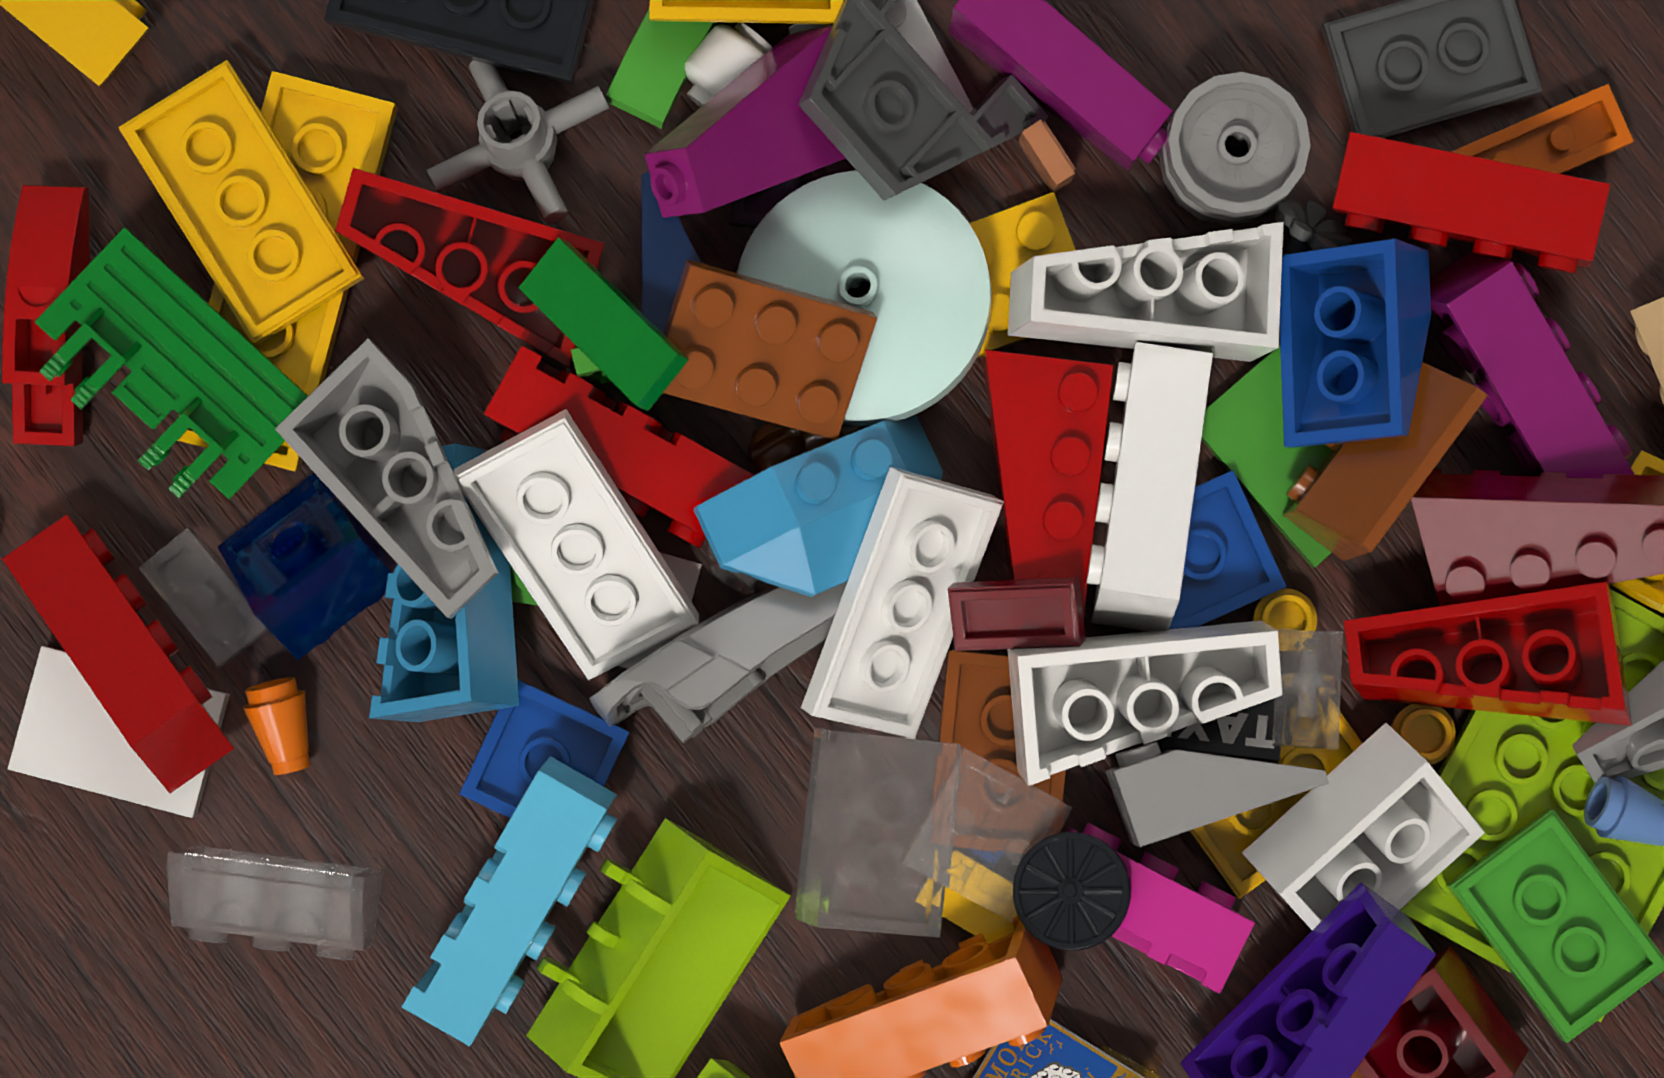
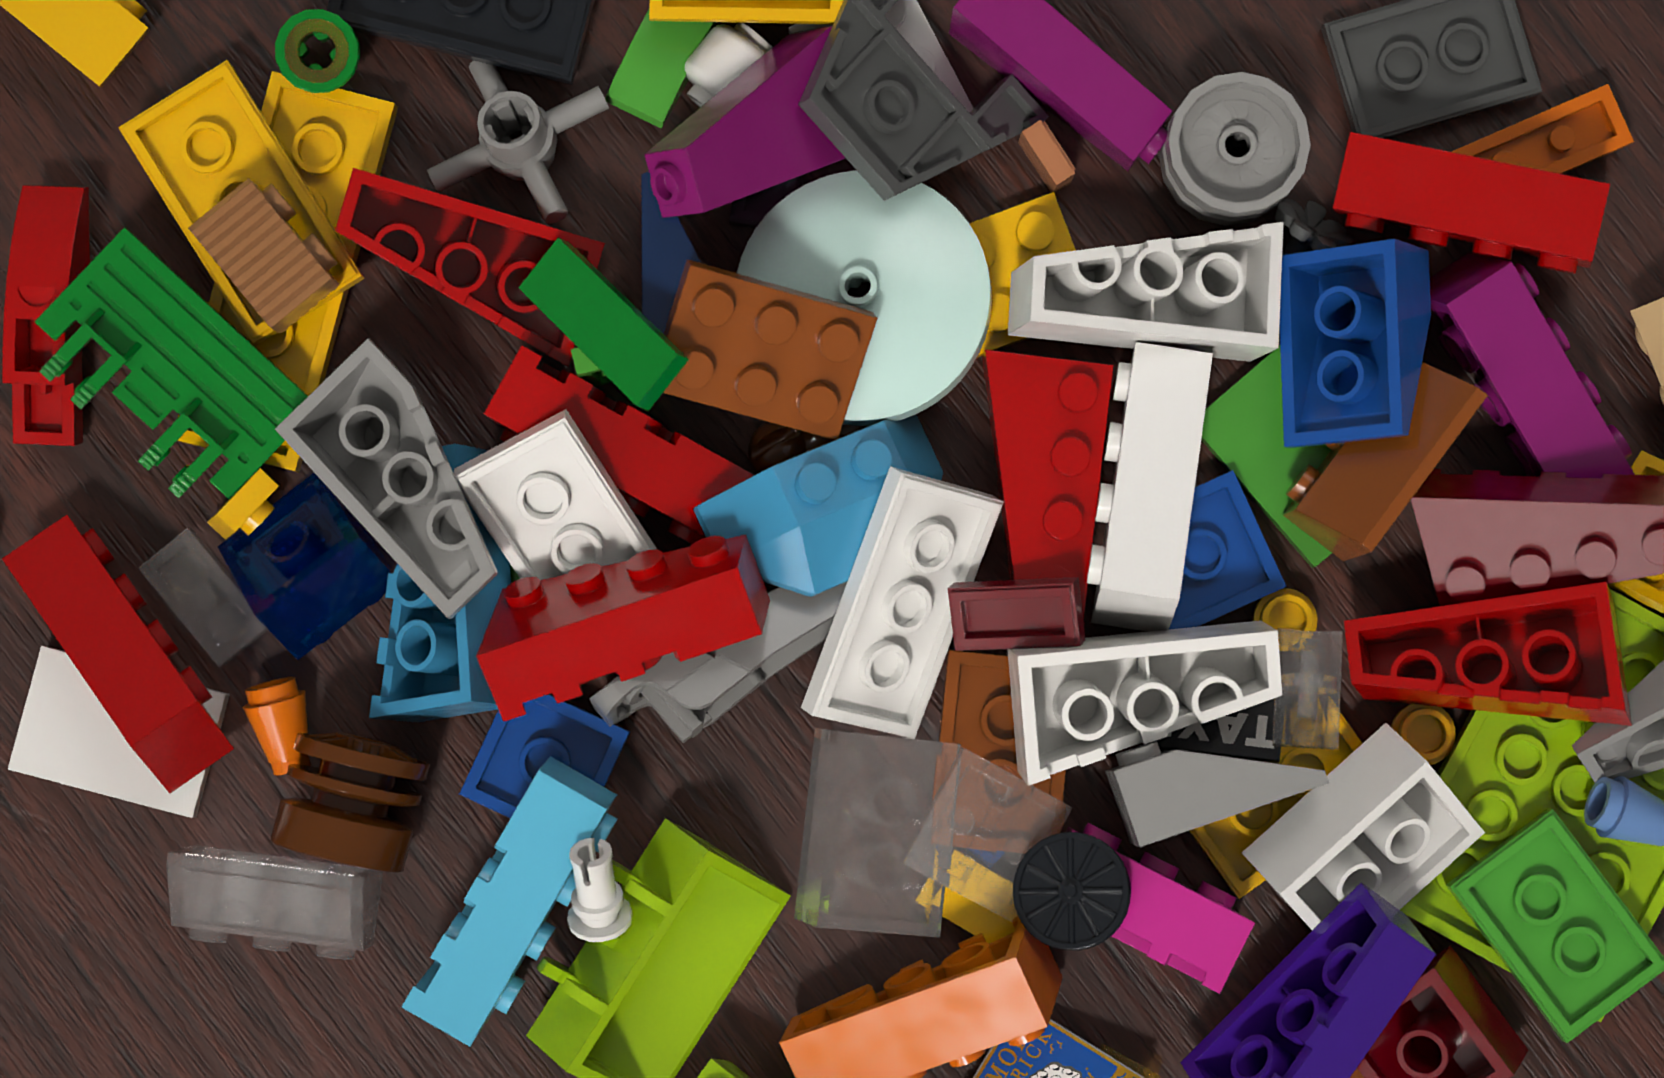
(246, 507): none -> yellow plate
(265, 255): none -> medium nougat brick
(292, 49): none -> piece
(350, 802): none -> reddish brown wheel
(597, 901): none -> white pin
(619, 619): none -> red wedge

